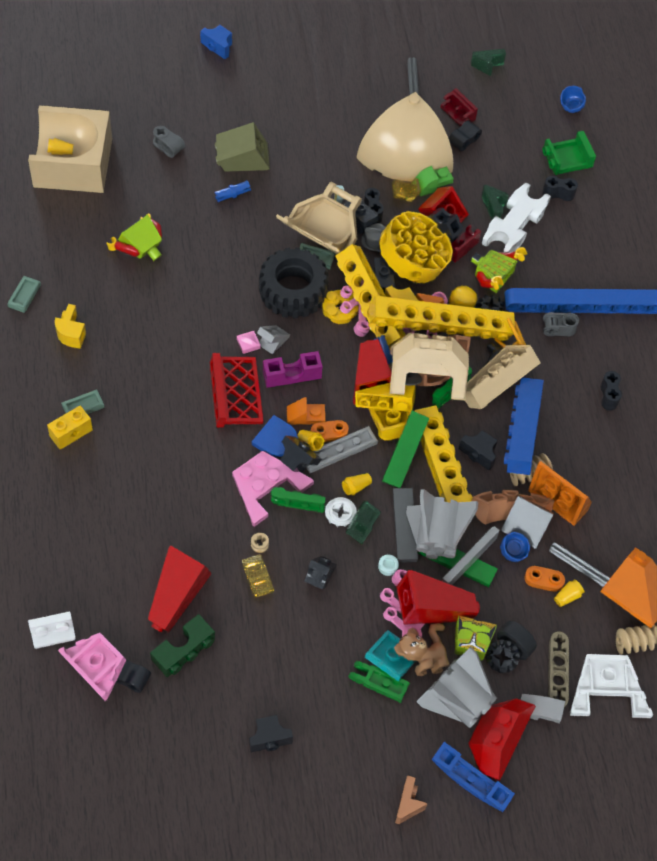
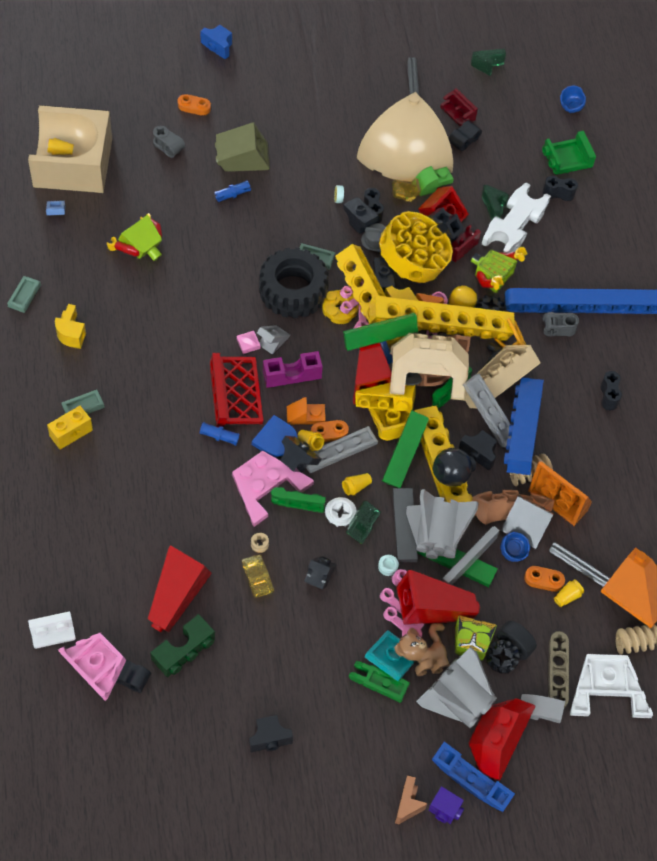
(55, 208): none -> medium blue tile
(194, 104): none -> orange plate
(219, 433): none -> blue pin
(326, 219): tan piece -> none
(380, 331): none -> green tile
(446, 806): none -> dark purple brick
(453, 467): none -> black brick
(488, 408): none -> light grey tile

